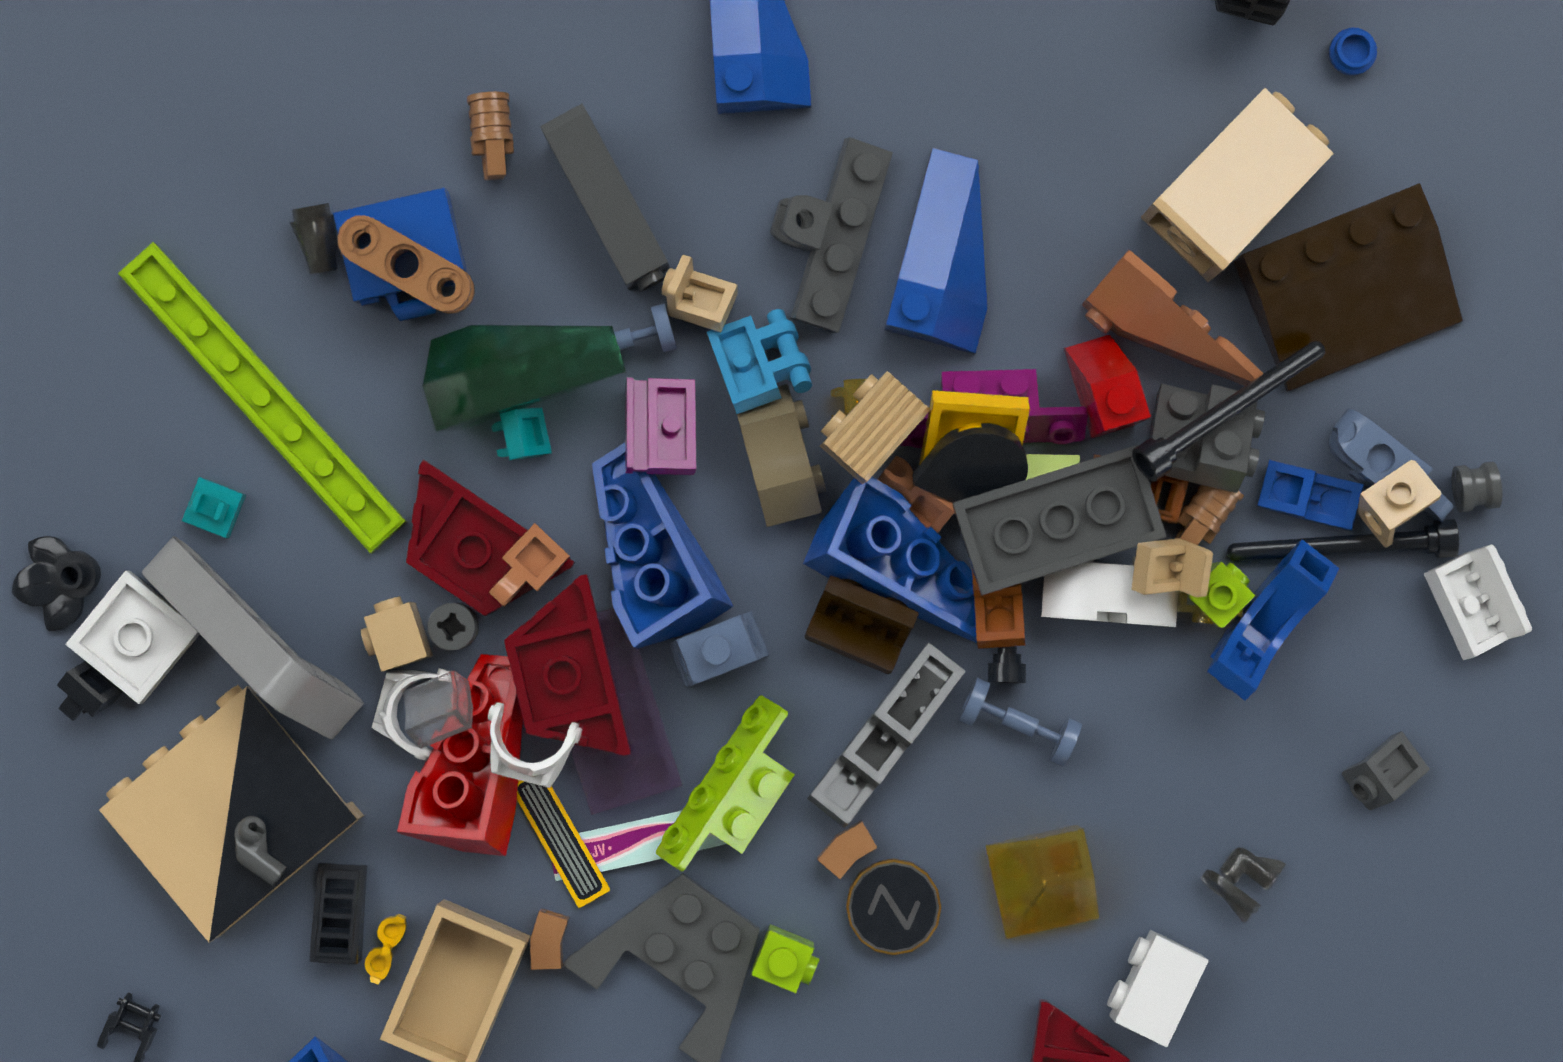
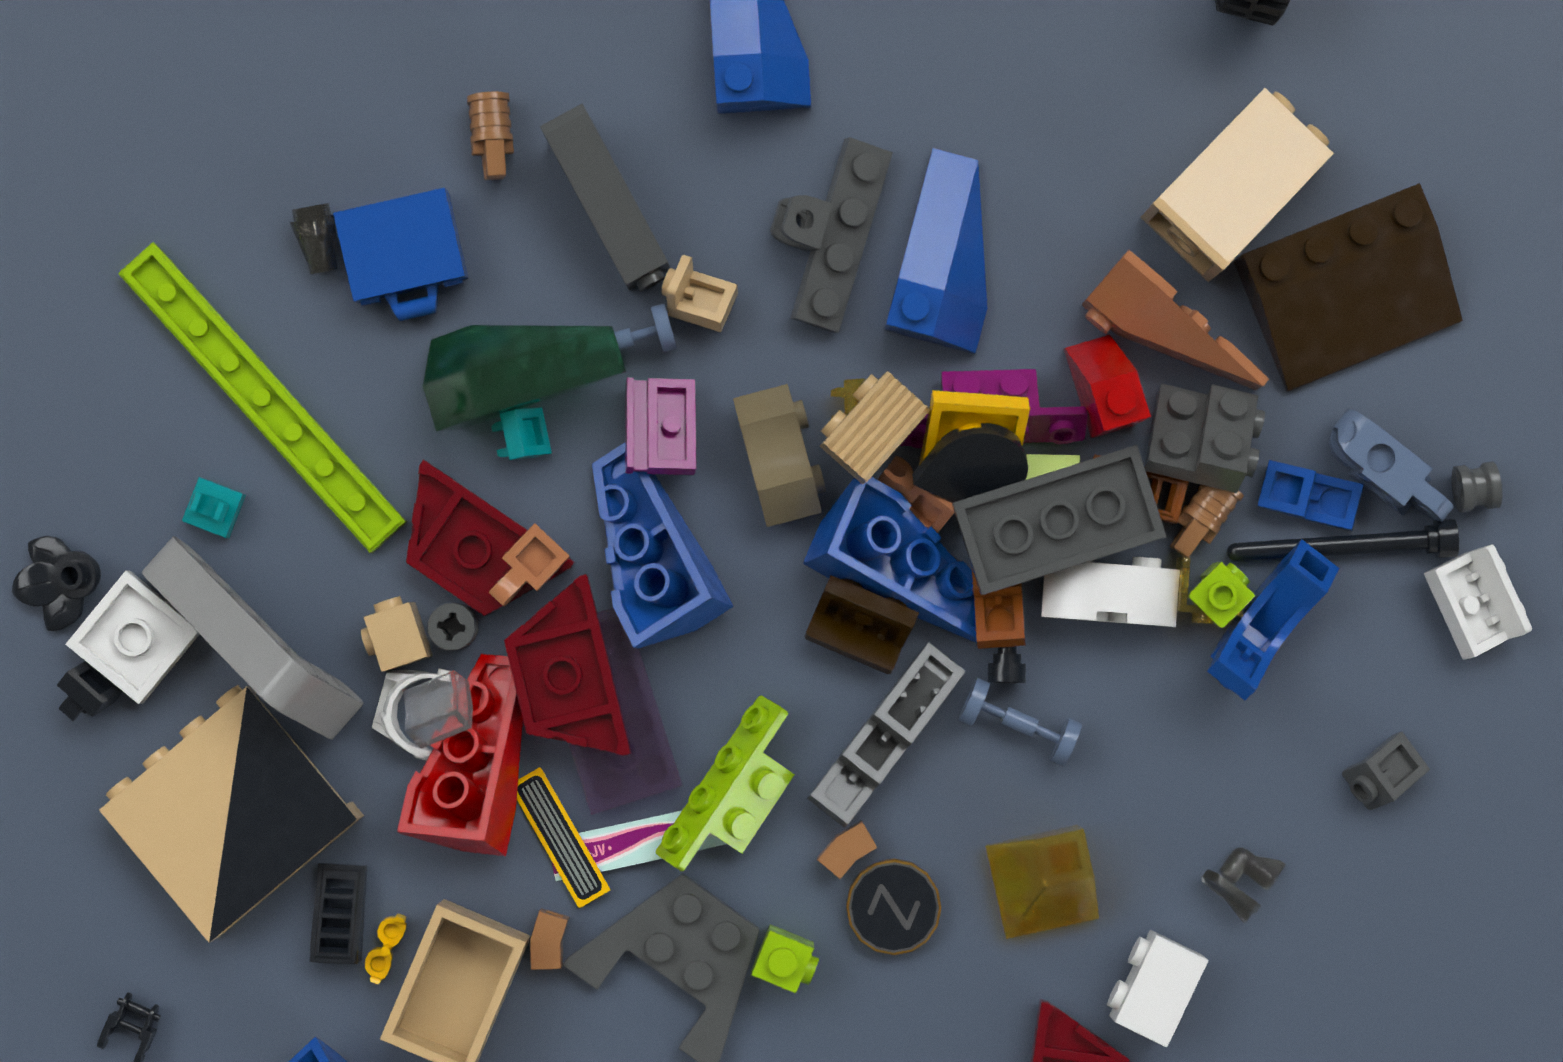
(252, 850): dark grey arm -> none
(381, 257): medium nougat piece -> none
(540, 773): white helmet -> none
(718, 649): sand blue torso -> none
(745, 366): dark azure plate -> none
(1156, 456): black piece -> none
(1172, 567): tan bracket -> none
(1352, 51): blue plate -> none
(1396, 500): tan bracket -> none

